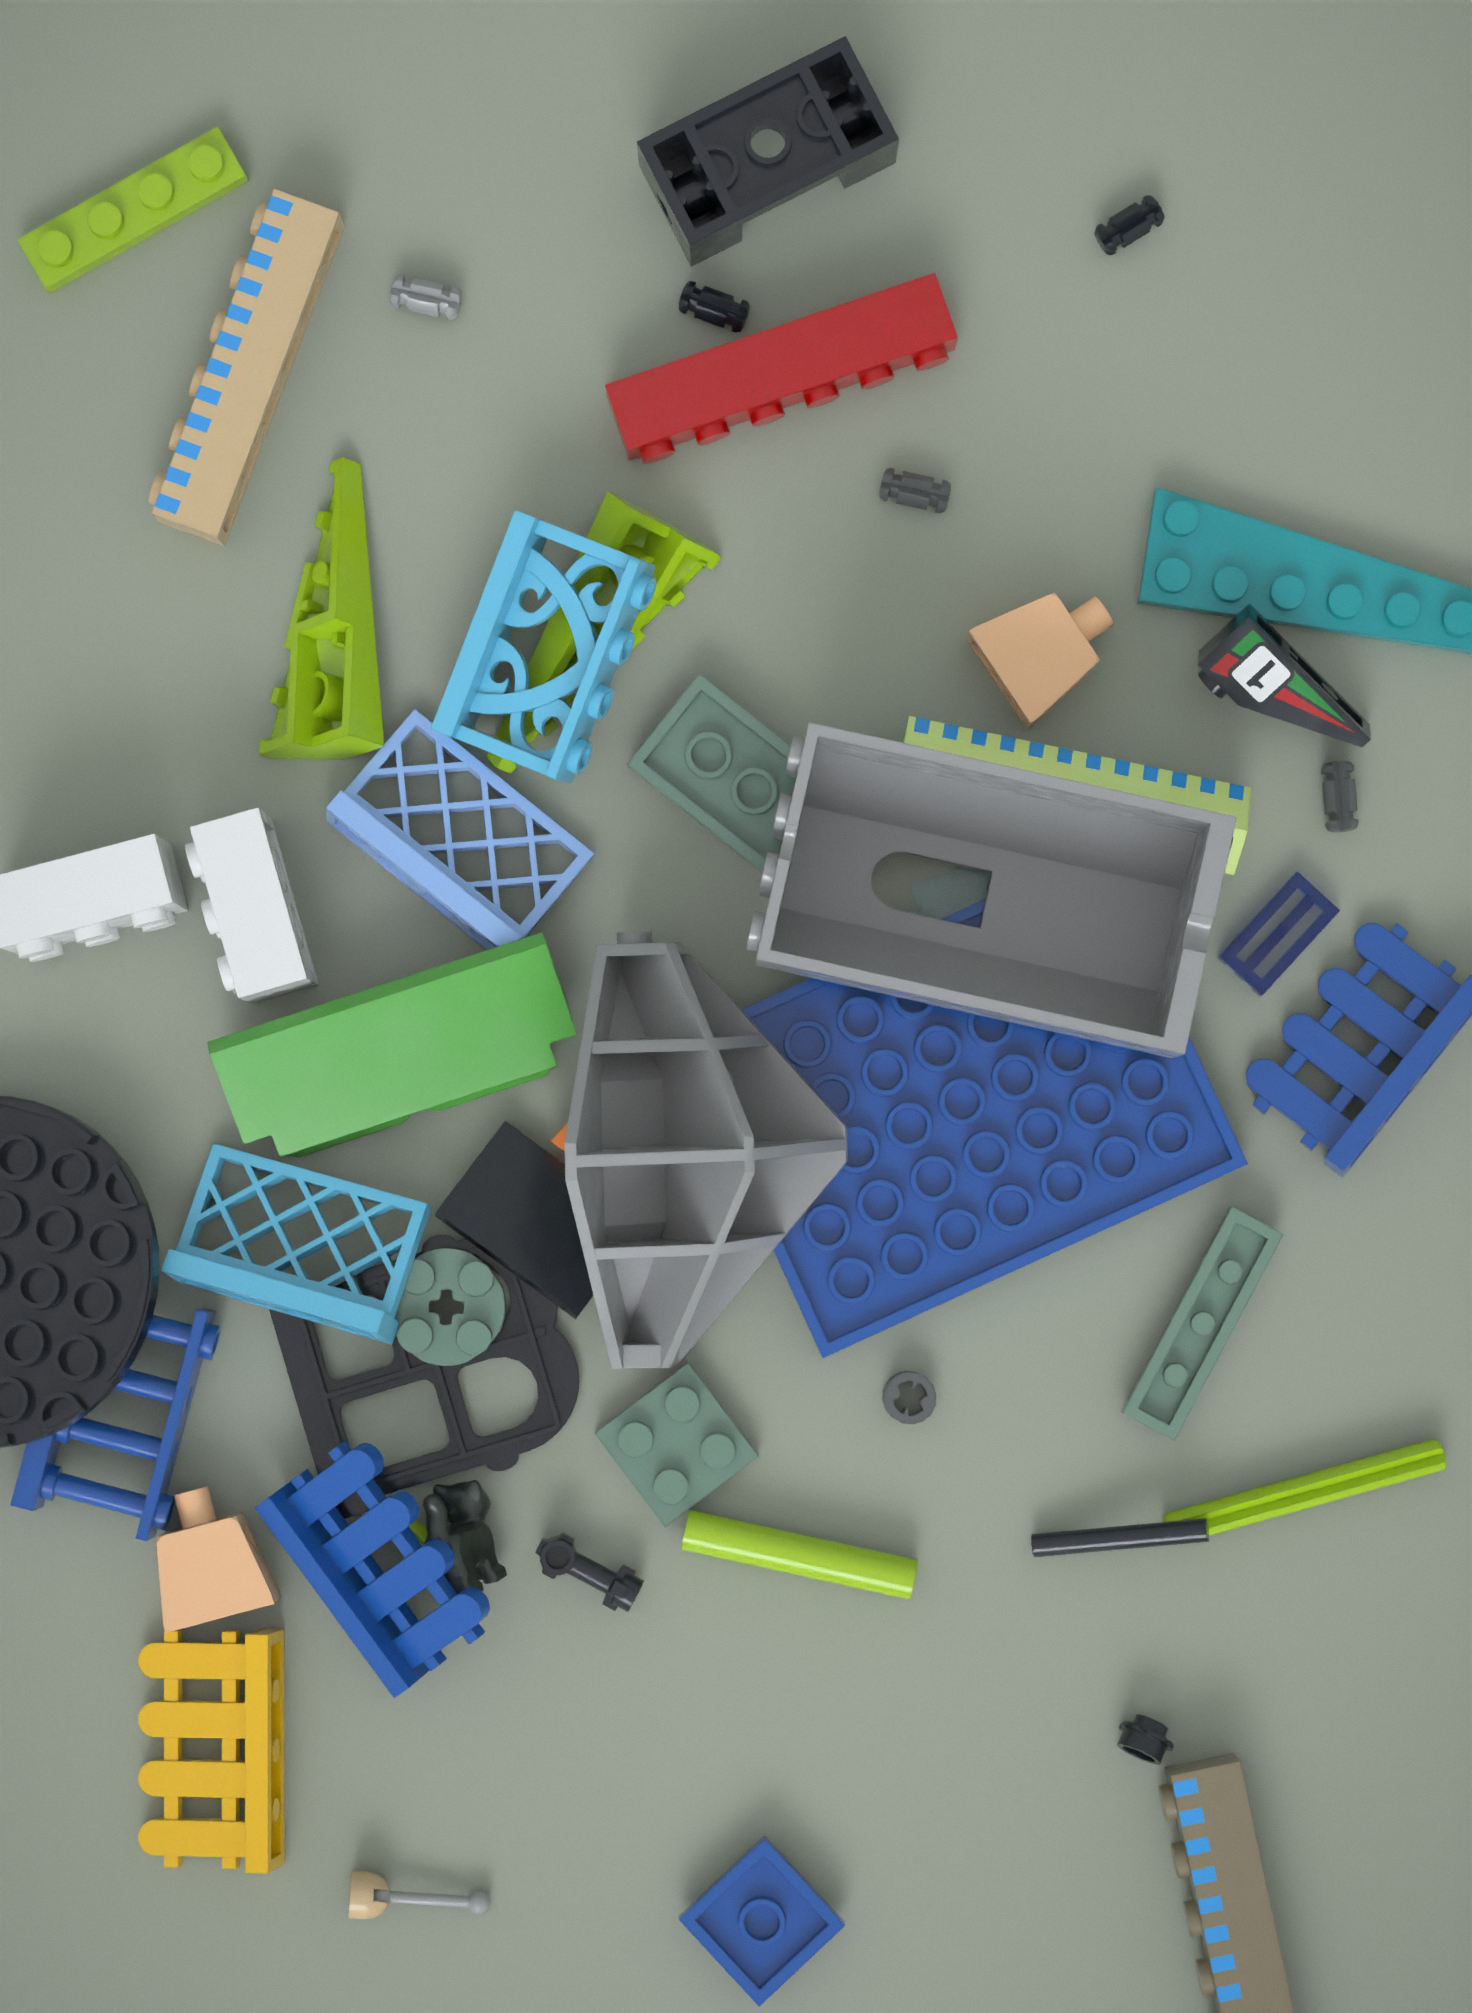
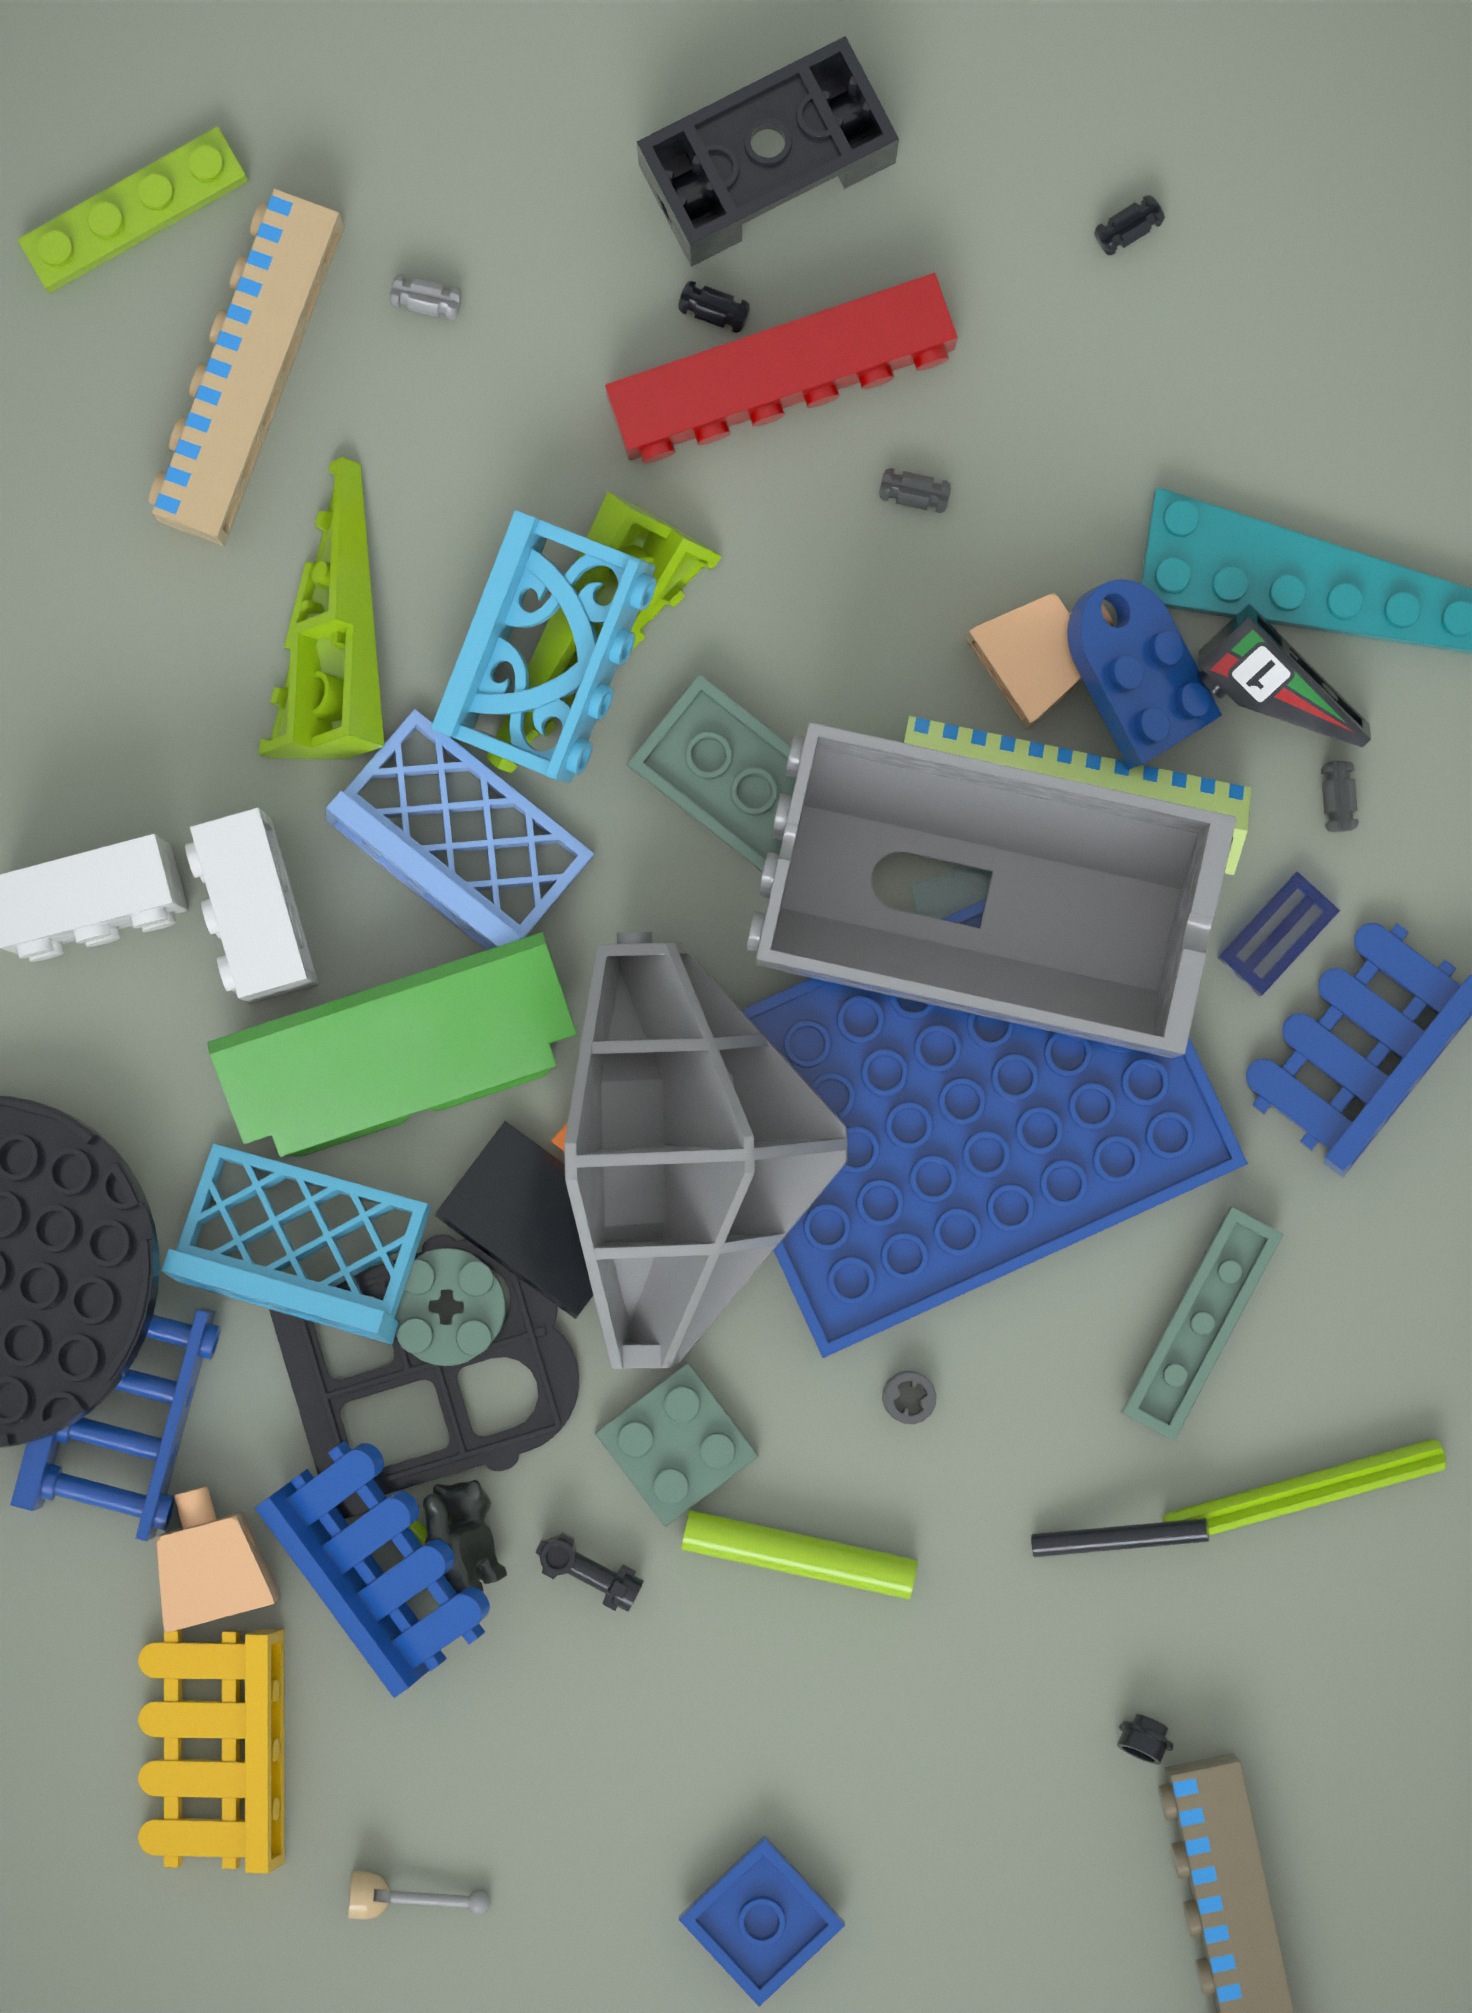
(1138, 671): none -> blue plate

